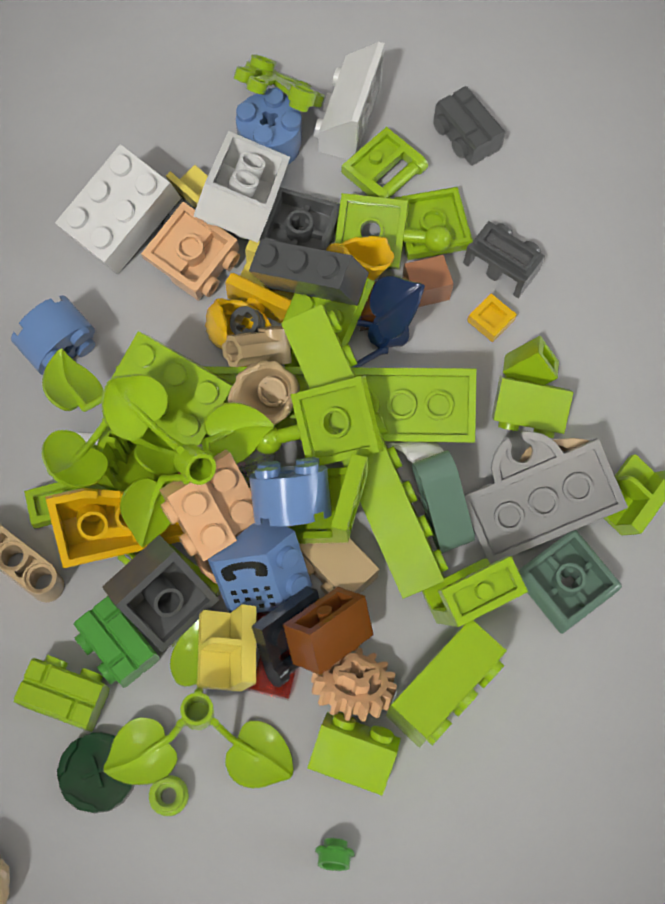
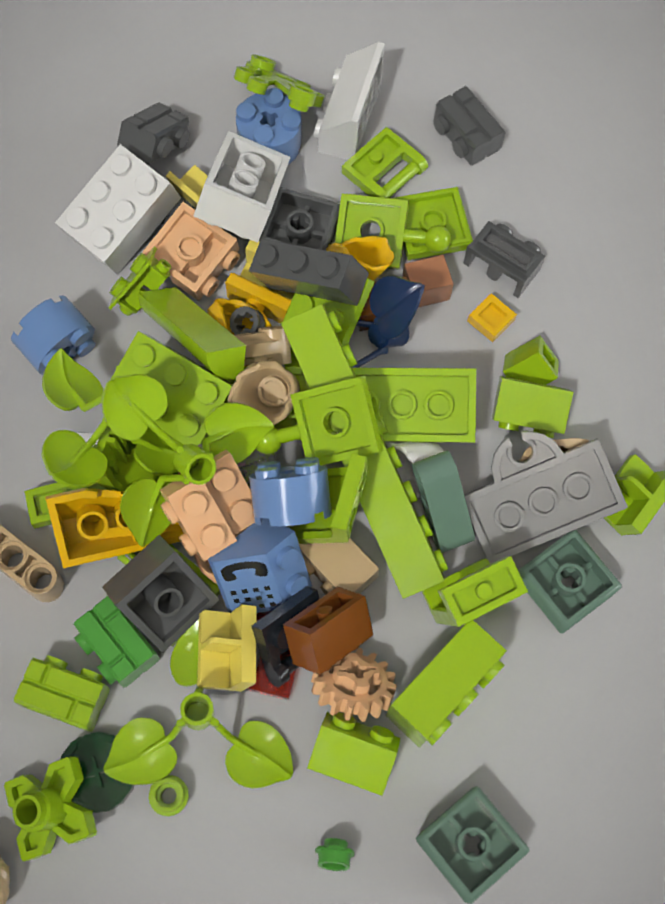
(47, 809): none -> lime plant
(145, 271): none -> lime hinge
(154, 132): none -> dark grey brick
(195, 331): none -> lime brick
(498, 848): none -> sand green brick

